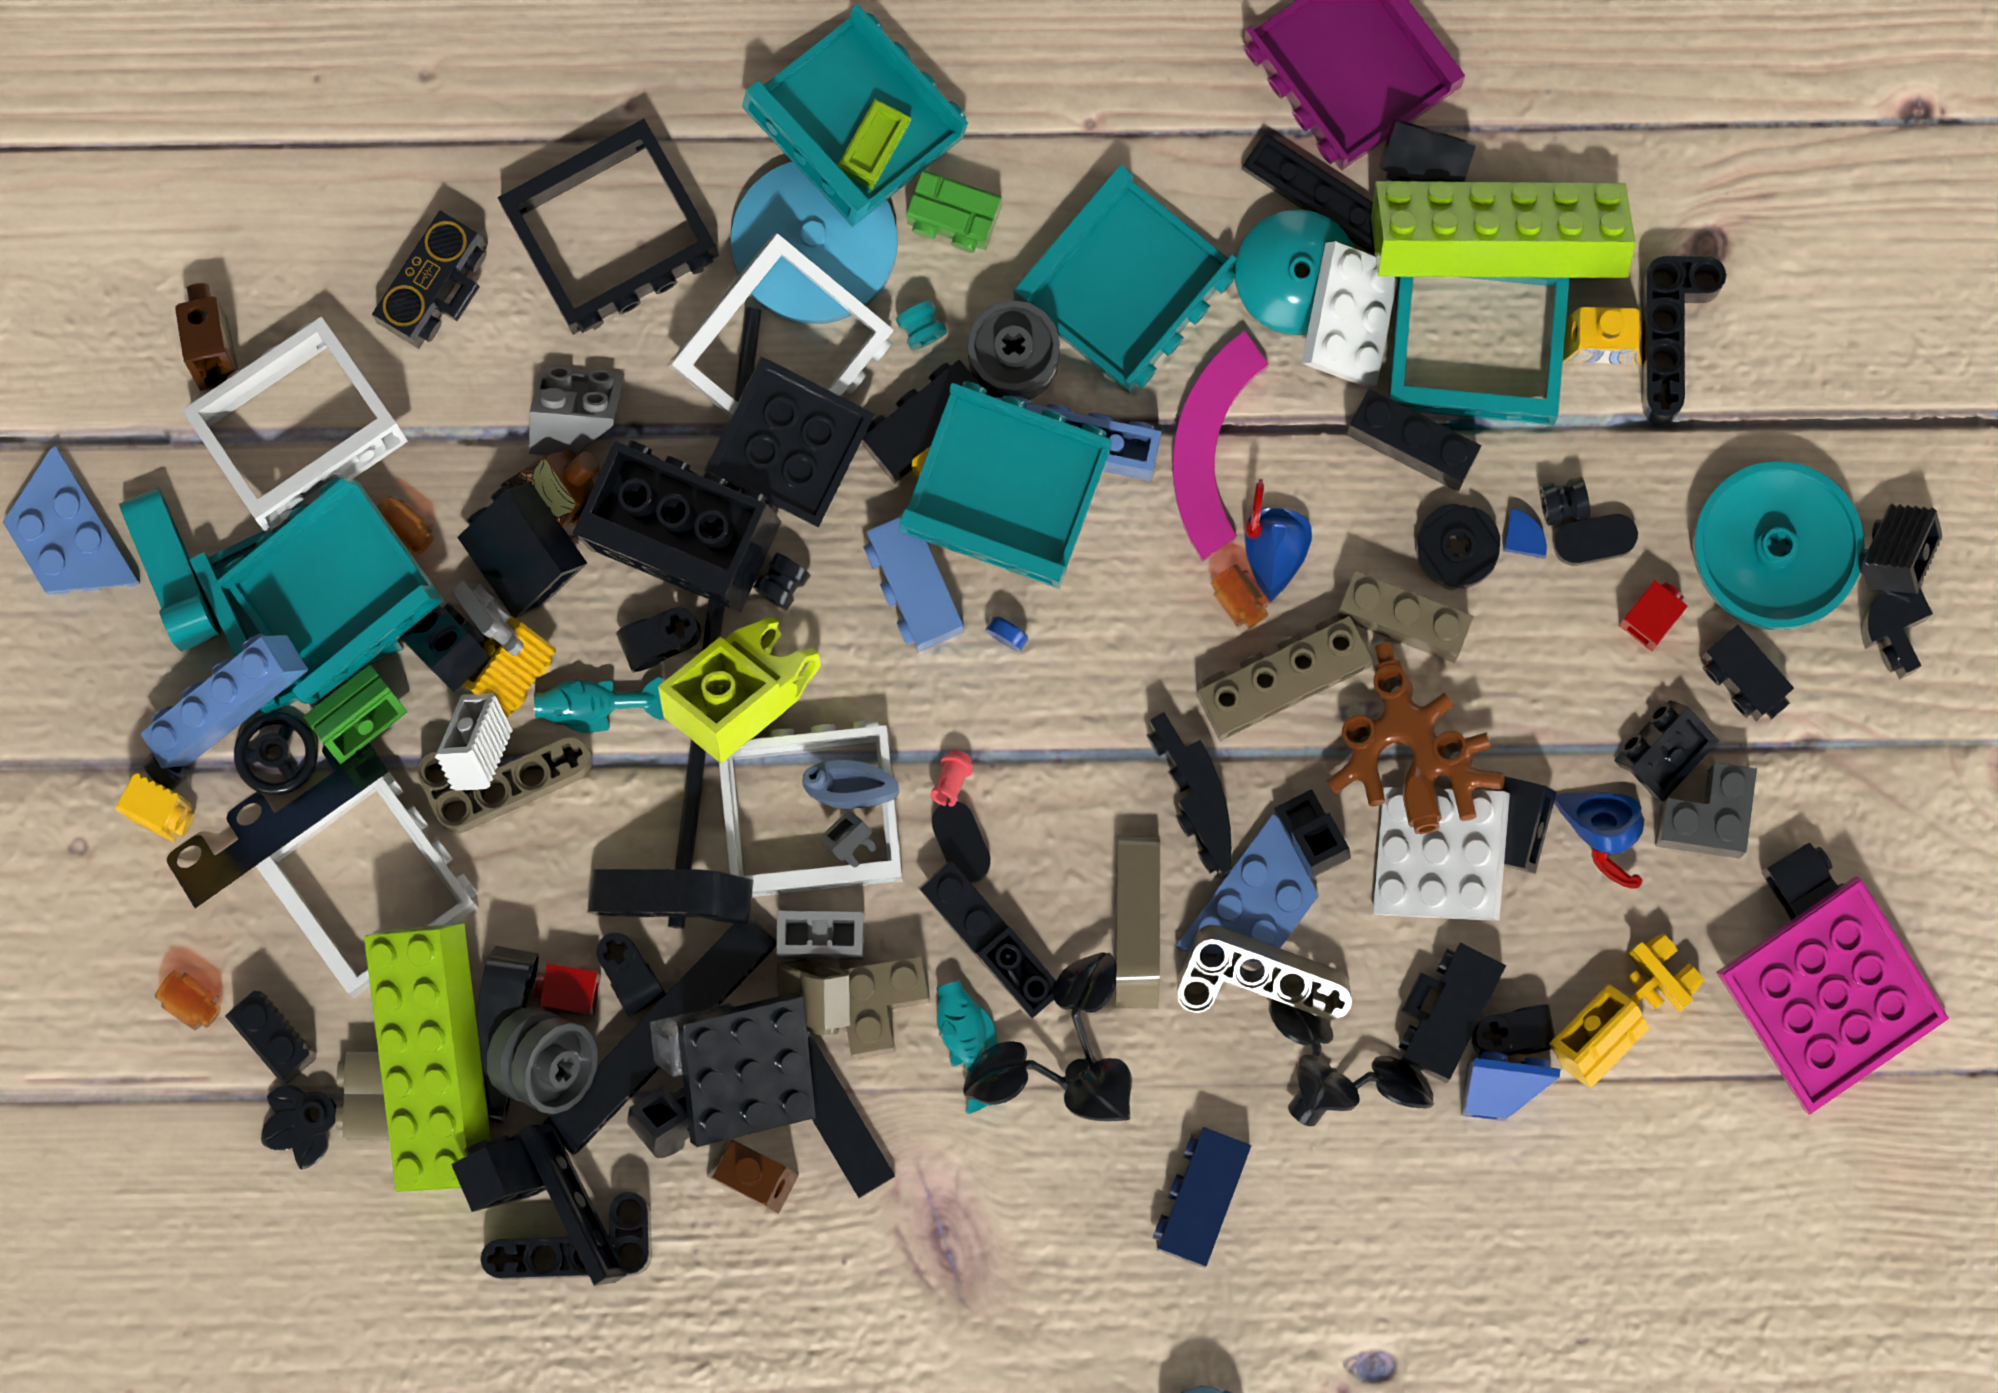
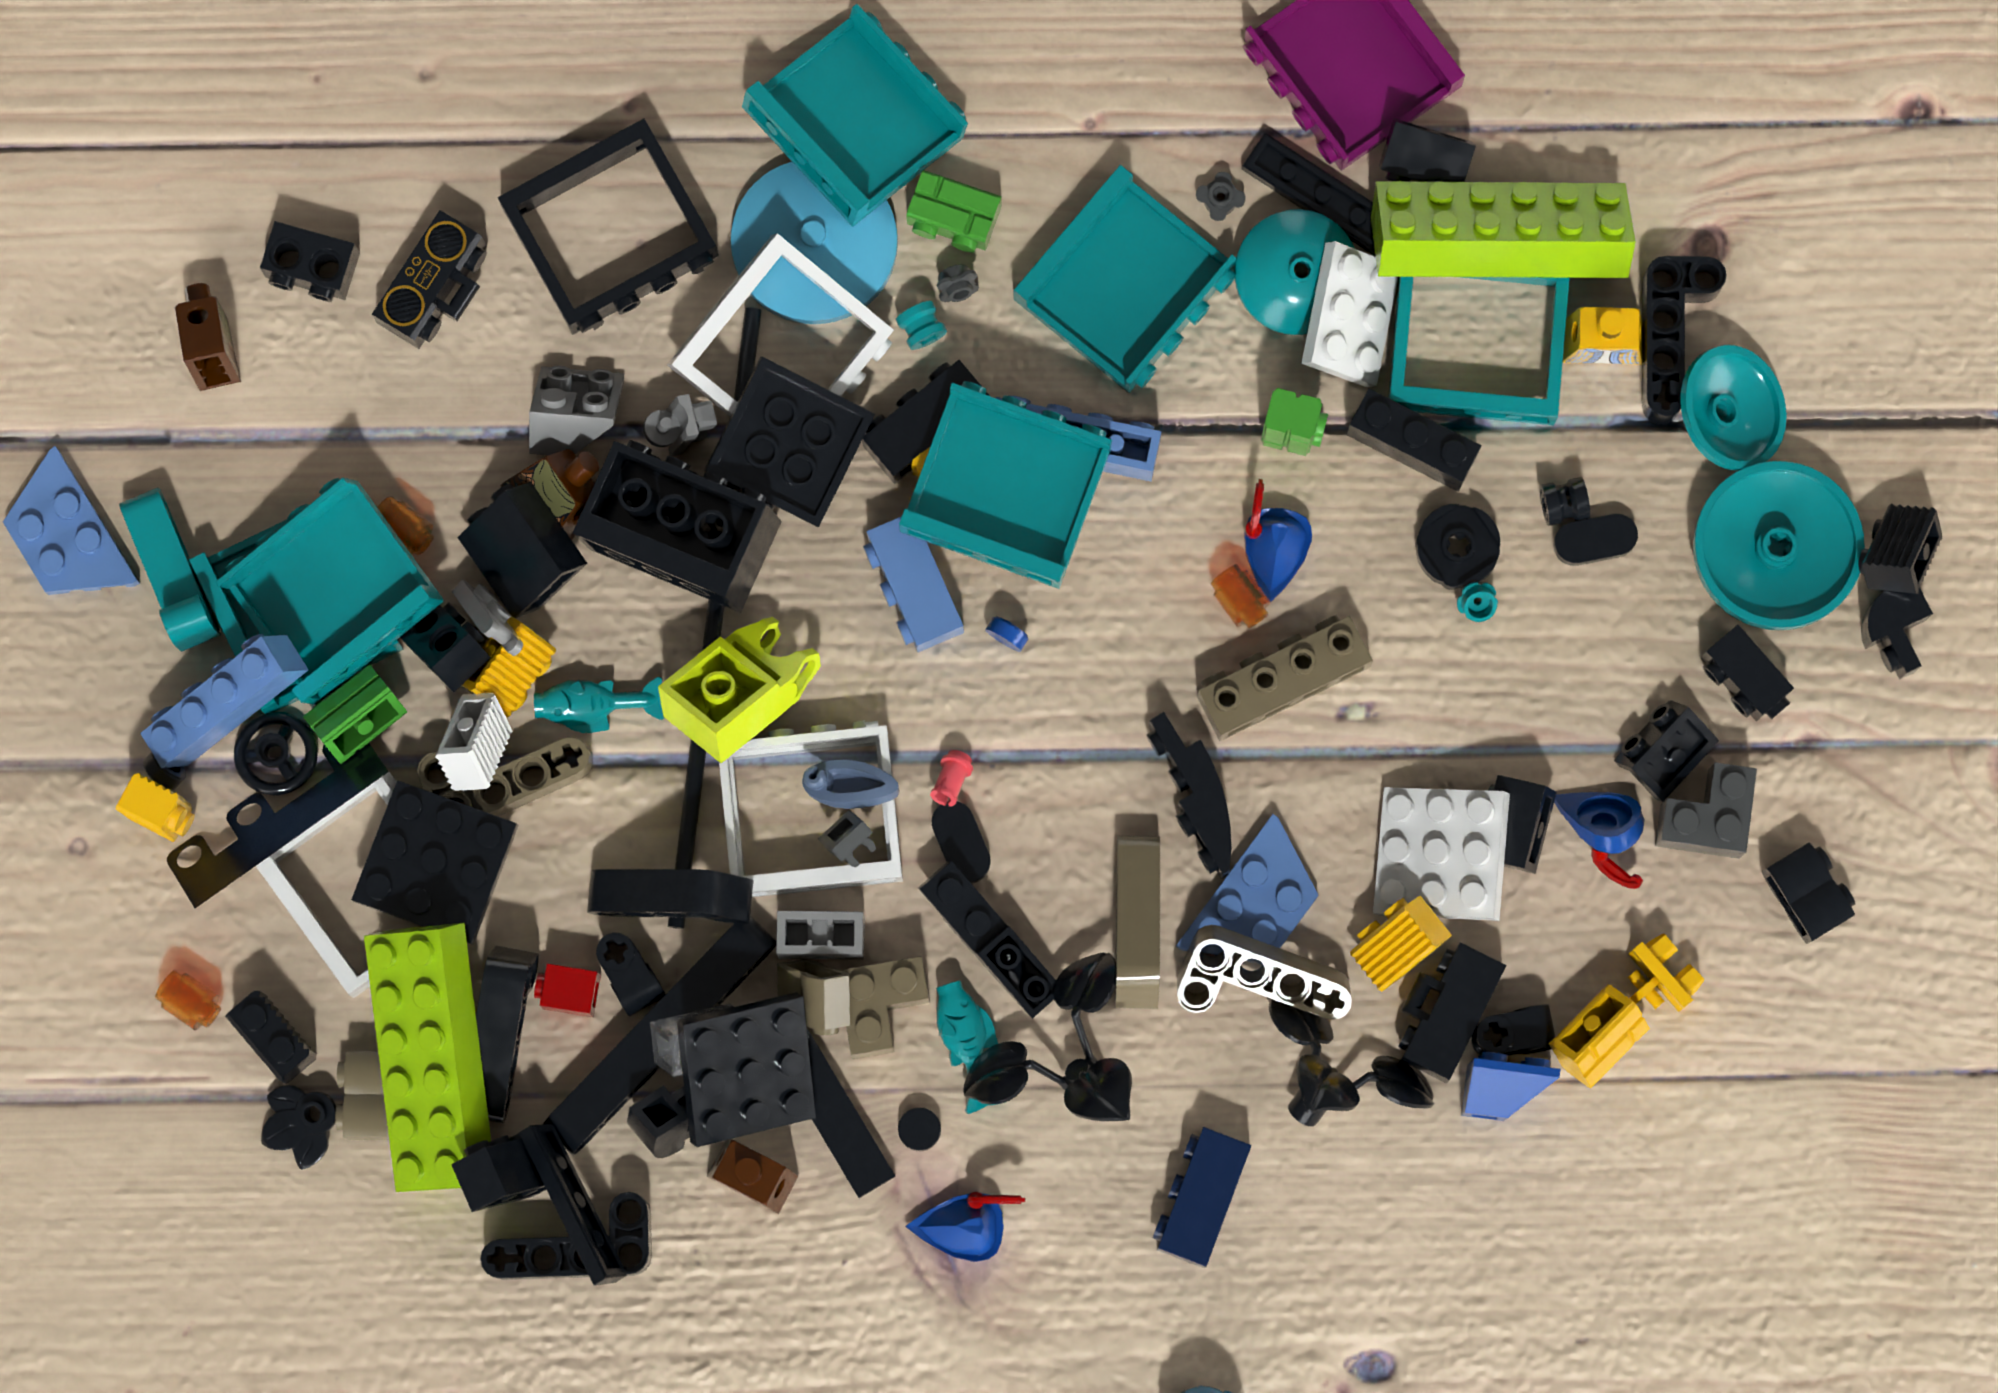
(313, 252): none -> black brick
(342, 461): white window -> none
(434, 860): none -> black plate
(542, 1060): dark grey wheel -> none
(652, 640): black piece -> none
(679, 424): none -> light grey hips
(781, 581): black wheel -> none
(874, 144): lime tile -> none
(919, 1129): none -> black tile
(957, 283): none -> dark grey plate
(965, 1225): none -> blue piece
(1019, 327): dark grey wheel -> none
(1197, 440): dark pink tile -> none
(1220, 208): none -> dark grey plate
(1293, 422): none -> bright green brick
(1313, 834): black brick -> none
(1400, 942): none -> yellow brick
(1405, 616): dark tan brick -> none
(1414, 726): dark orange plant -> none
(1478, 611): none -> teal plate
(1524, 535): blue tile -> none
(1654, 614): red brick -> none
(1733, 407): none -> teal dish
(1832, 995): dark pink tile -> none

